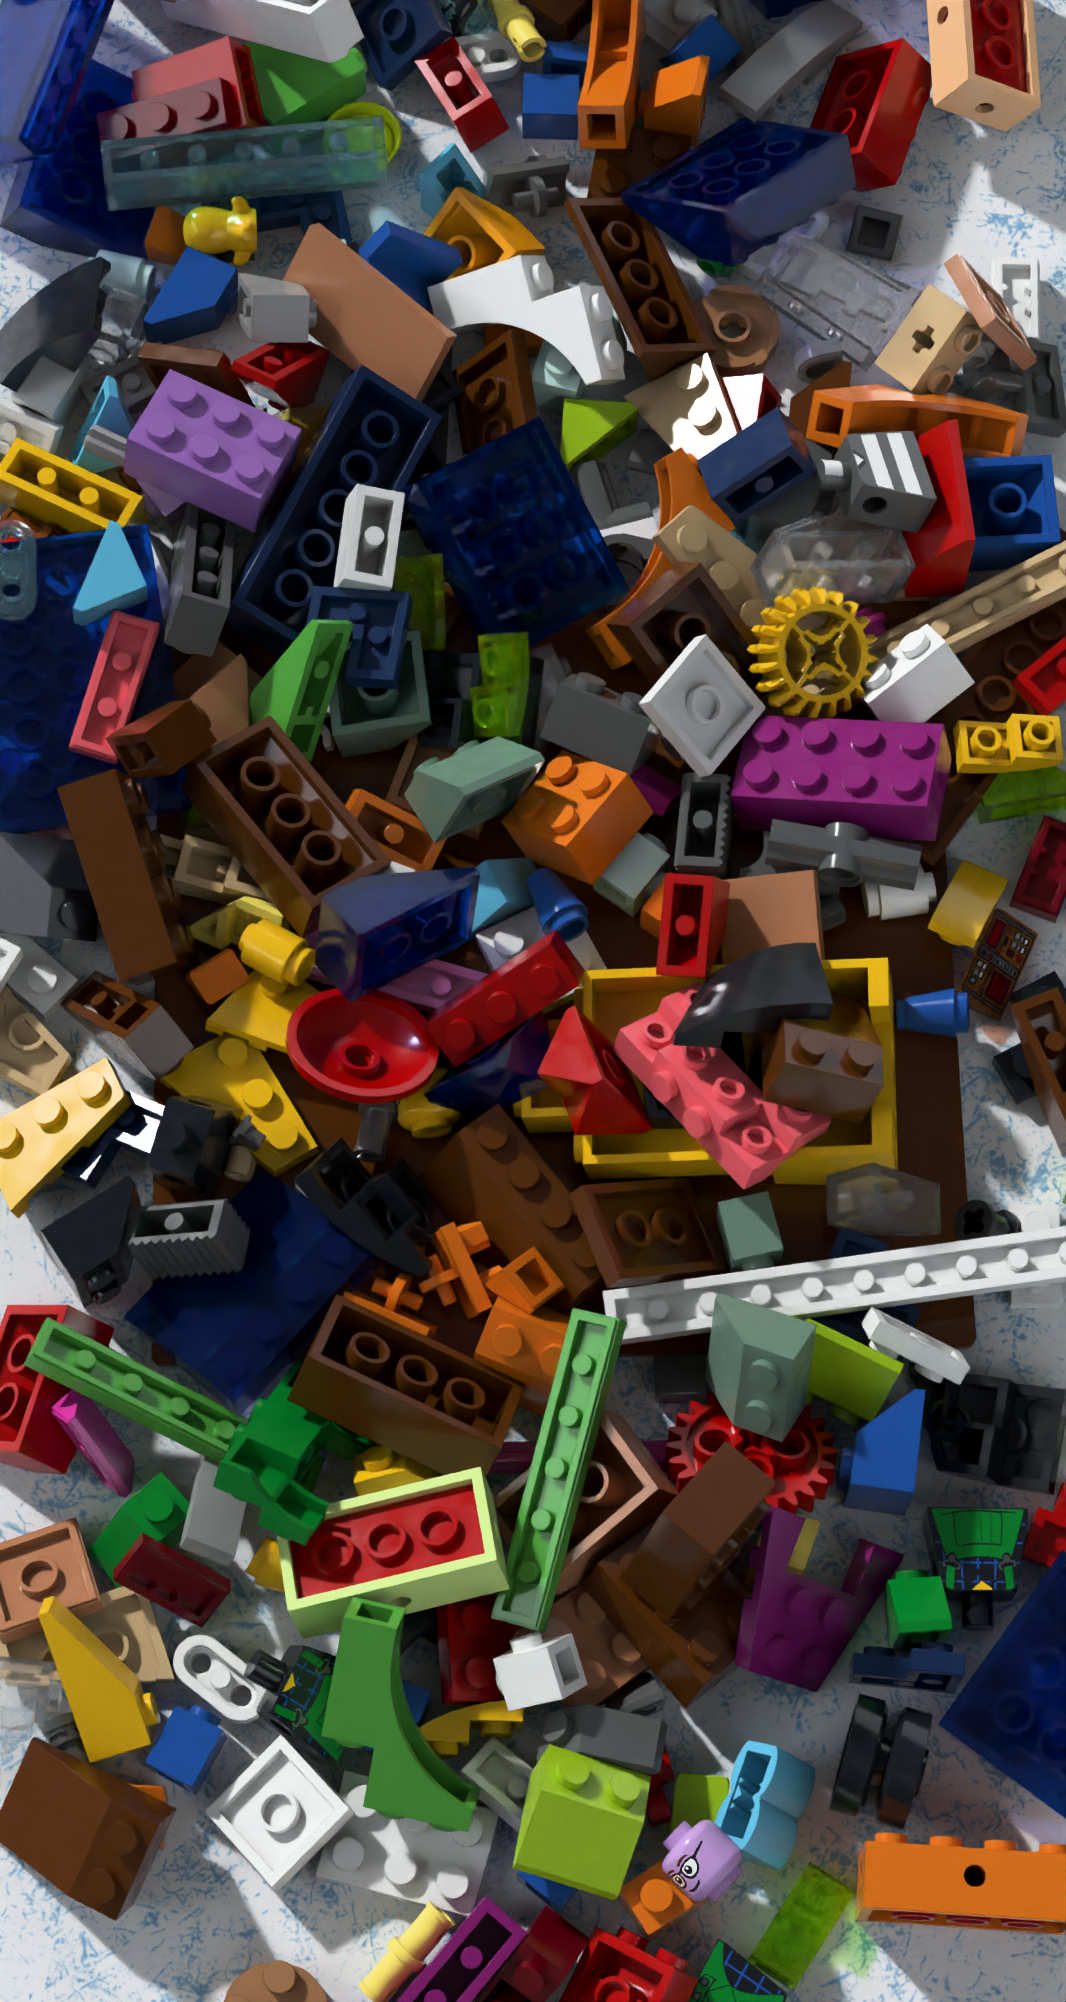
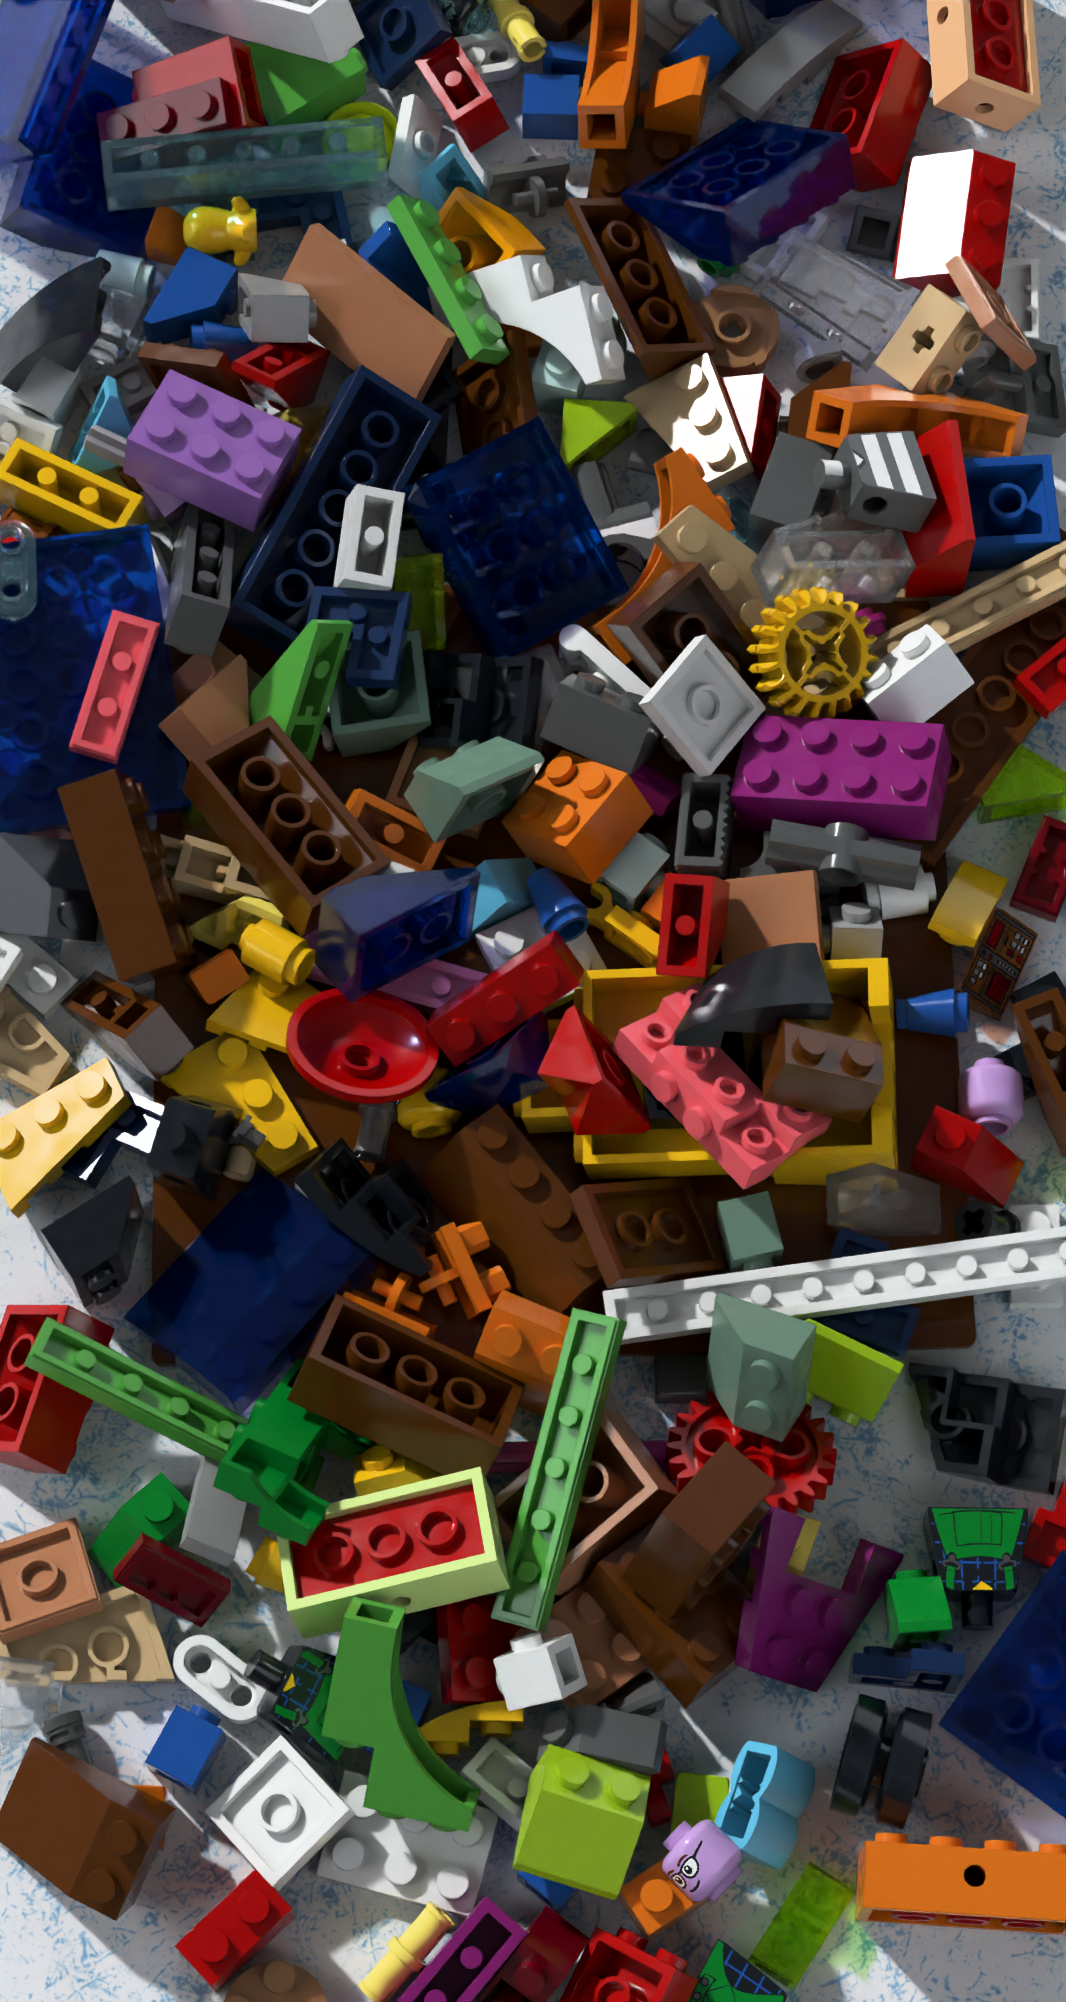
(96, 1441): dark pink slope -> none
(100, 1688): yellow slope -> none
(112, 580): medium azure slope -> none
(163, 740): reddish brown slope -> none
(187, 1238): dark grey brick -> none
(221, 337): none -> blue cone
(235, 1930): none -> red brick
(414, 143): none -> white plate
(452, 287): none -> bright green plate
(502, 698): clear neon green slope -> none
(526, 1281): orange slope -> none
(591, 657): none -> white plate
(625, 930): none -> yellow plate
(756, 466): dark blue brick -> none
(852, 932): none -> light grey brick
(883, 1460): blue slope -> none
(897, 1338): white plate -> none
(949, 209): none -> slope
(966, 1157): none -> red slope
(991, 1095): none -> lavender head
(1013, 746): yellow slope -> none

